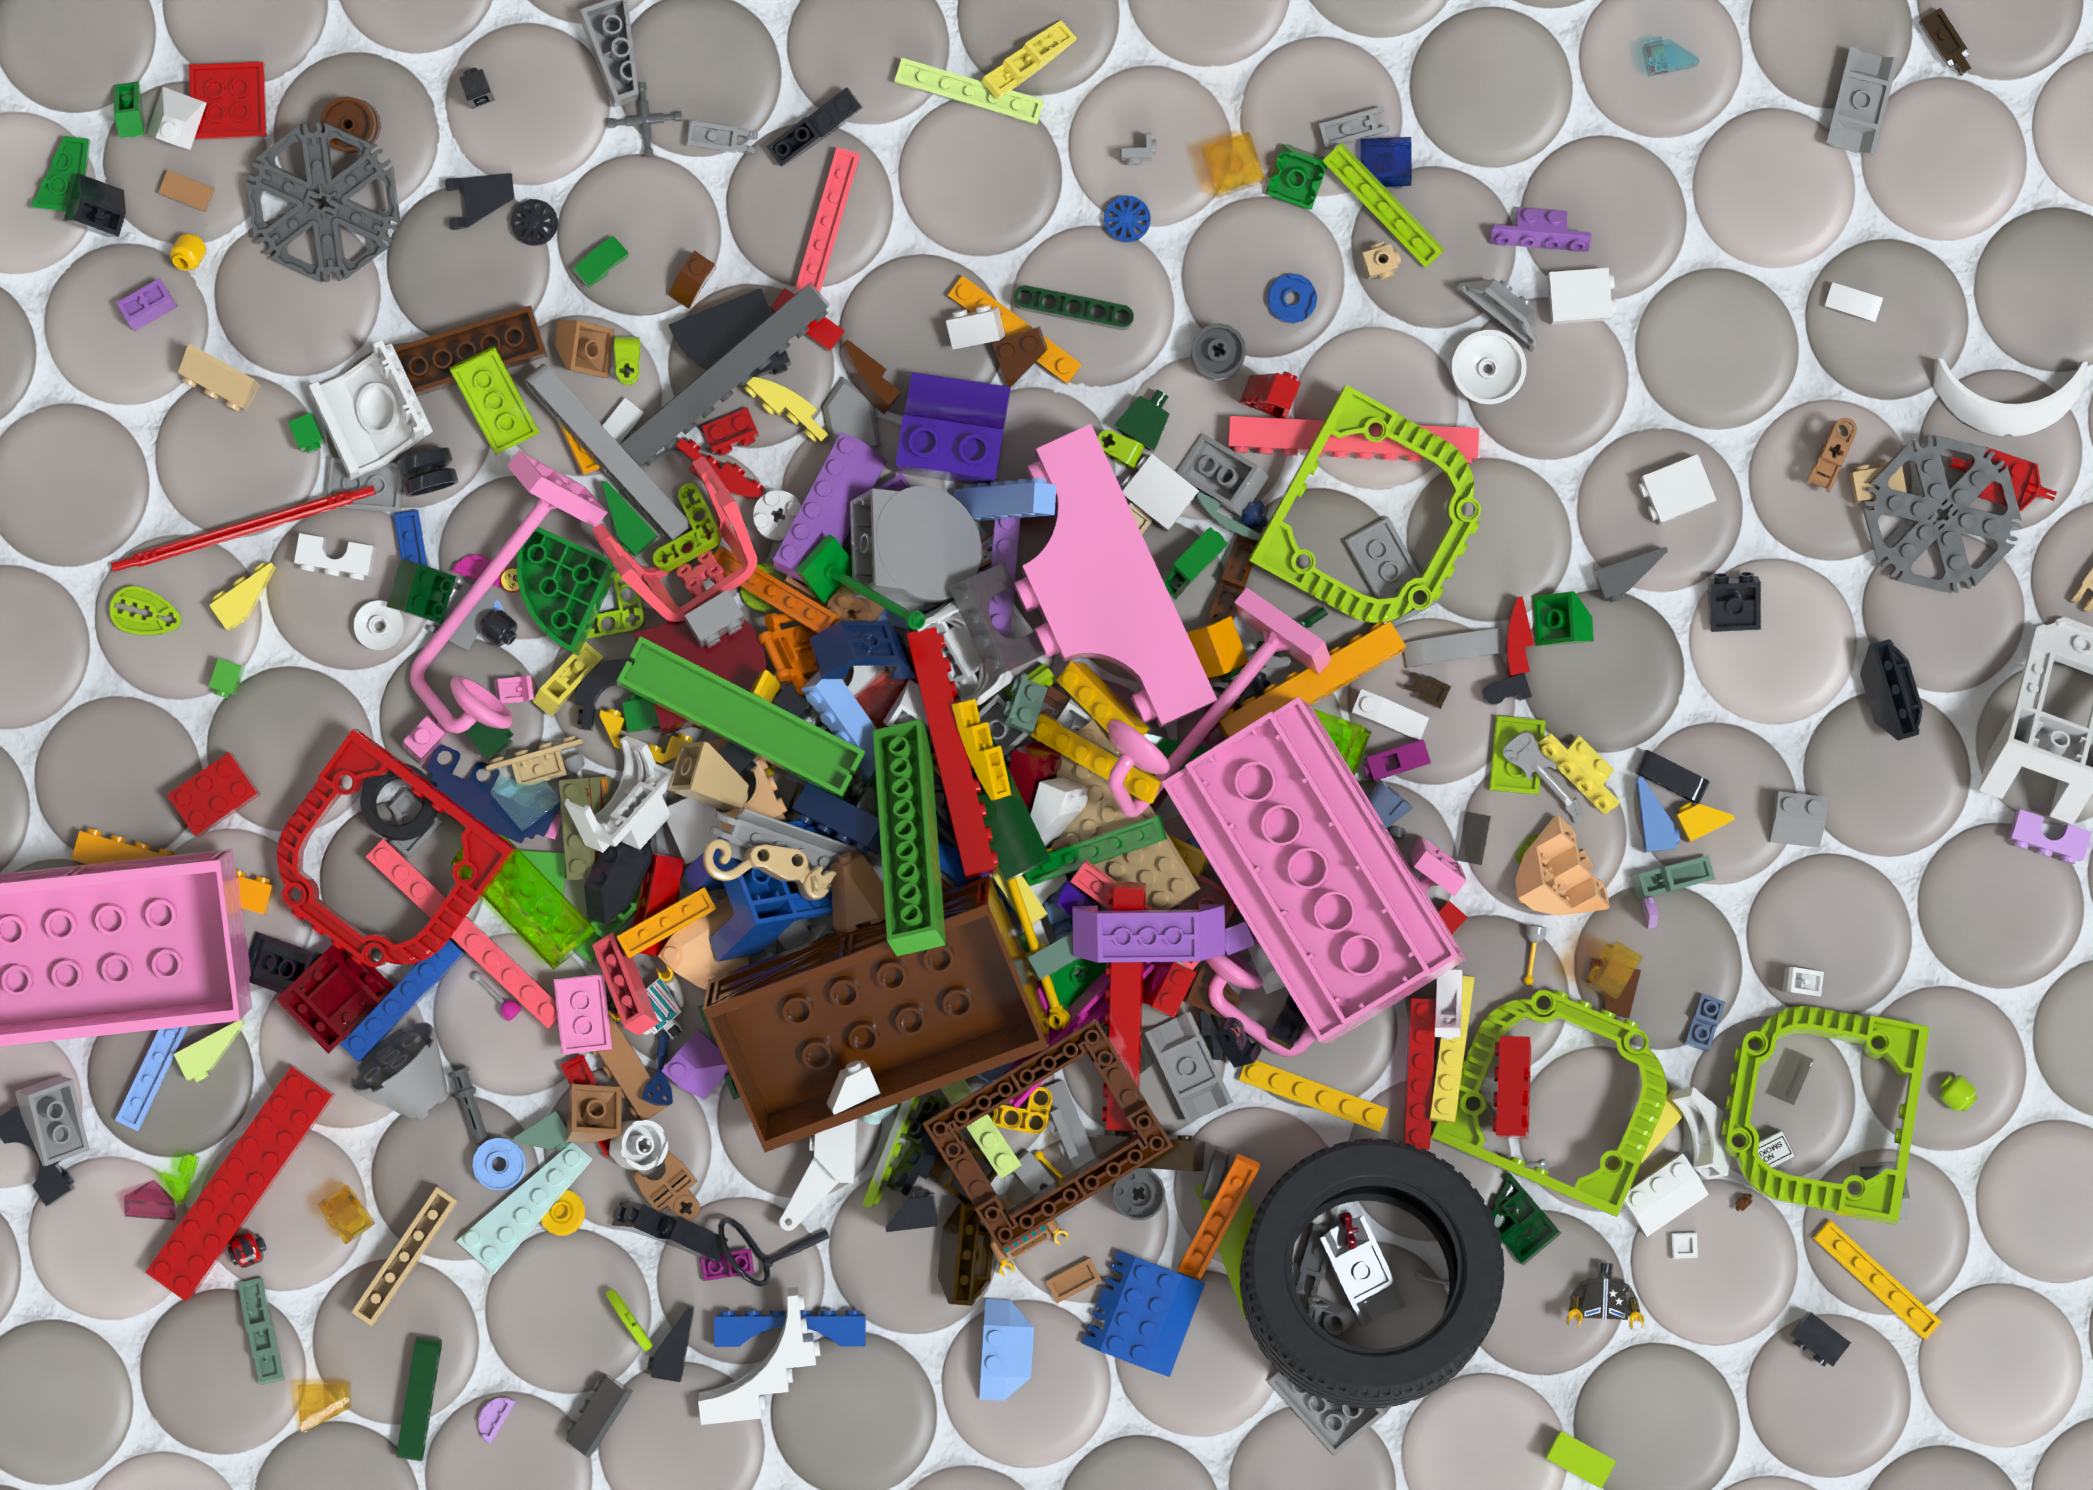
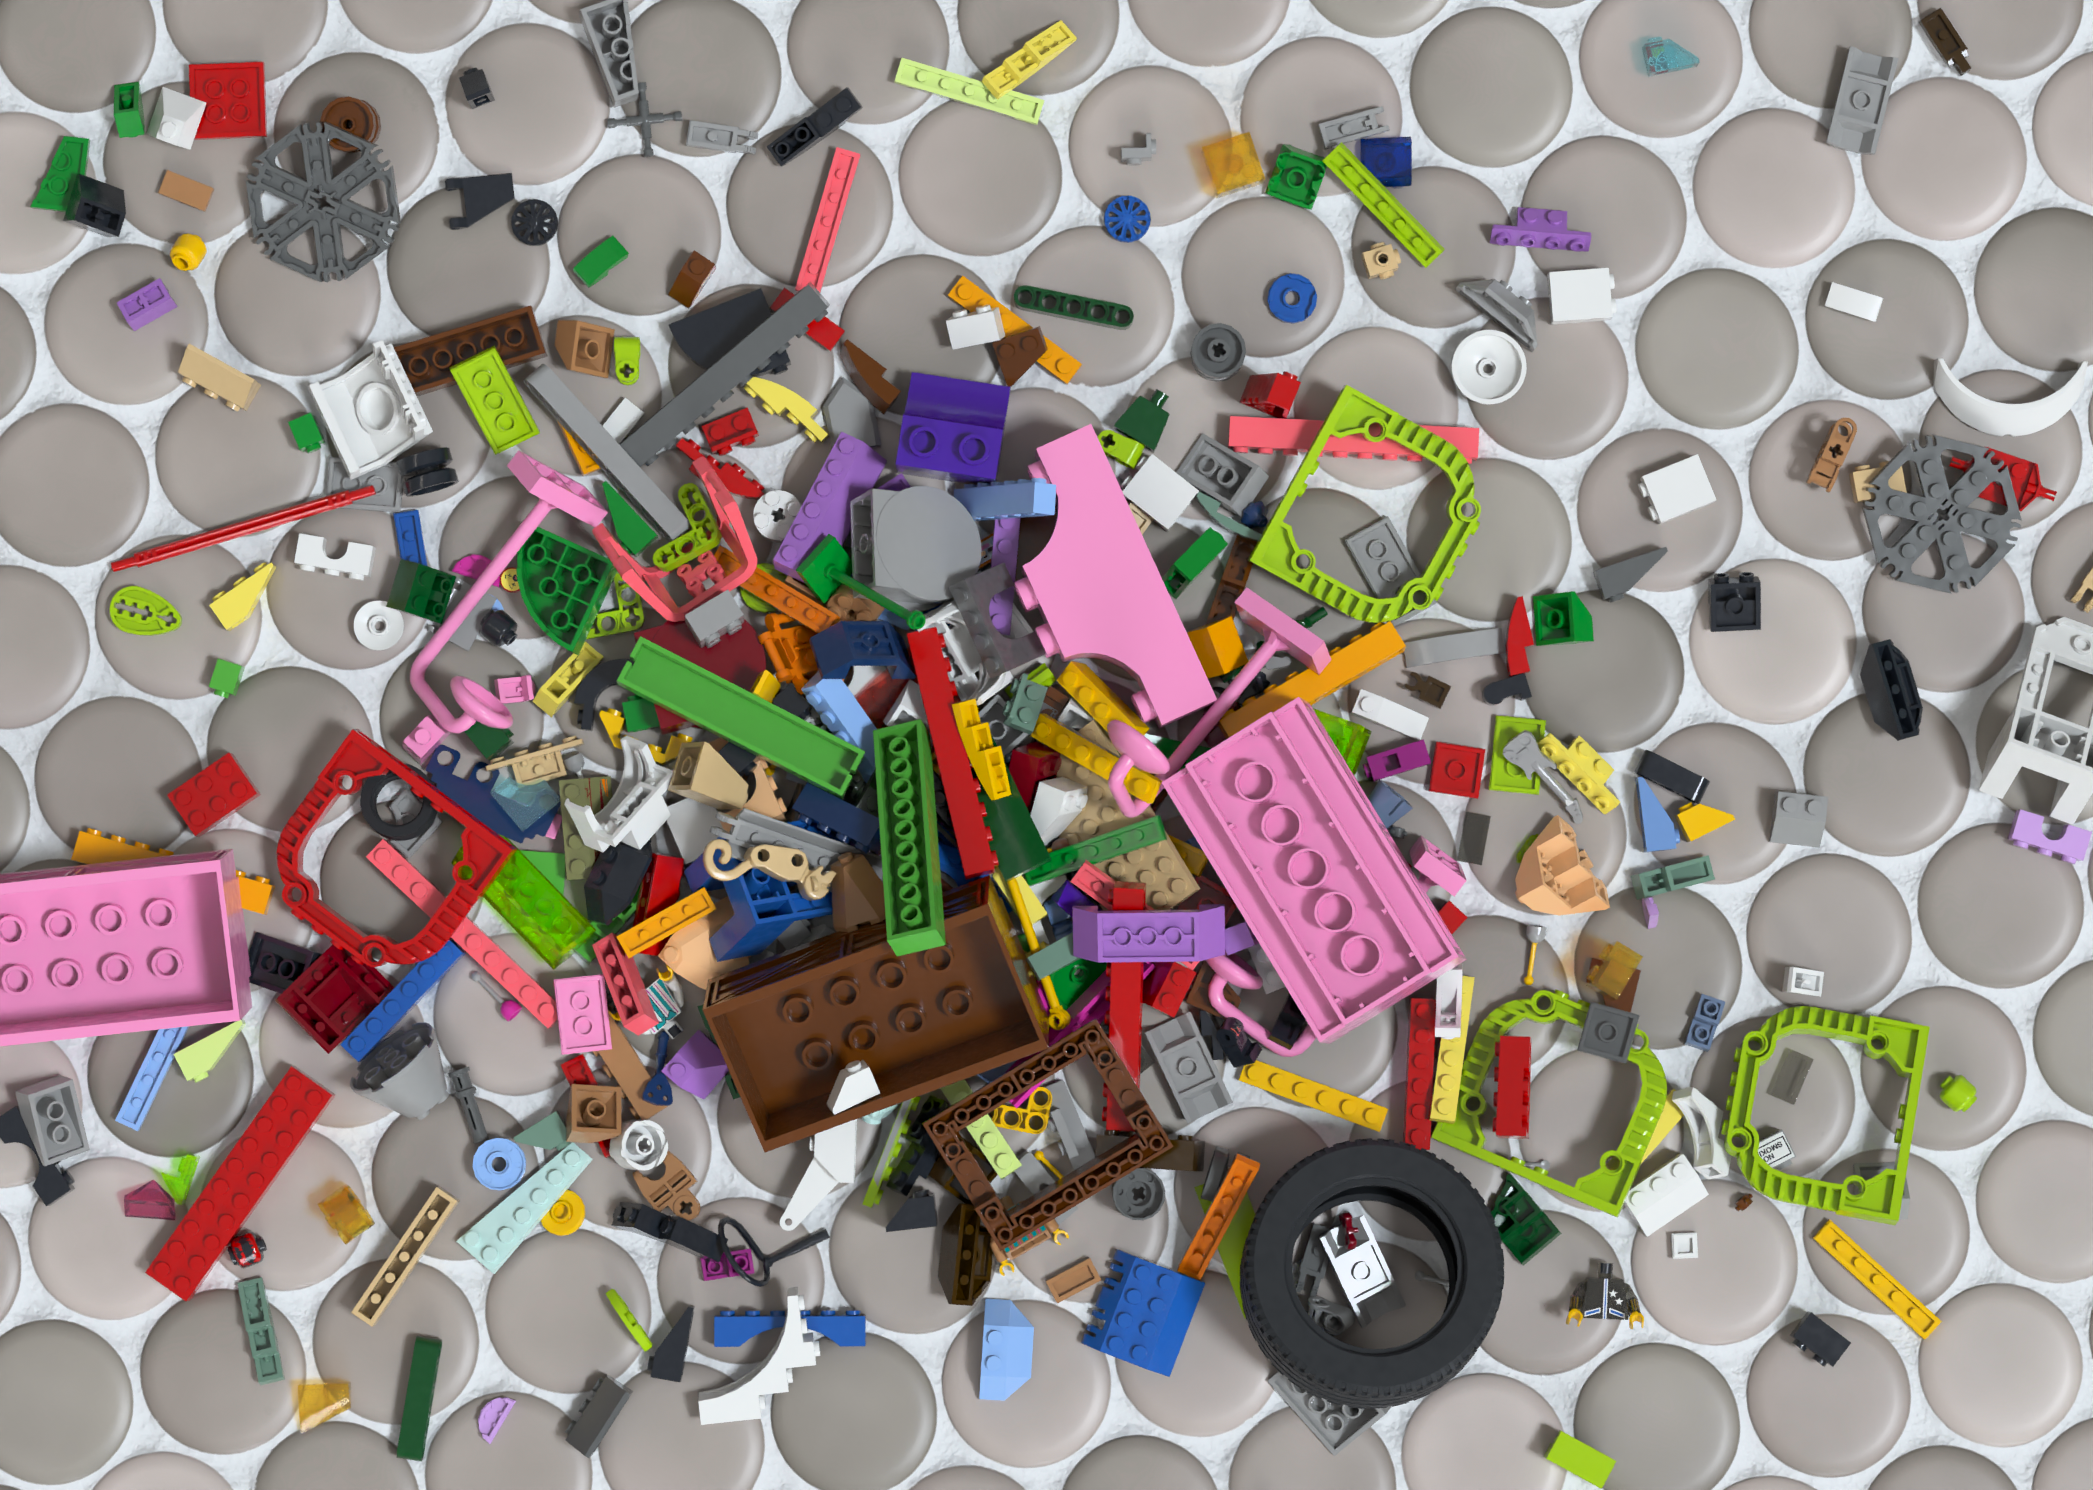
(1456, 770): none -> red tile
(1608, 1032): none -> dark grey tile

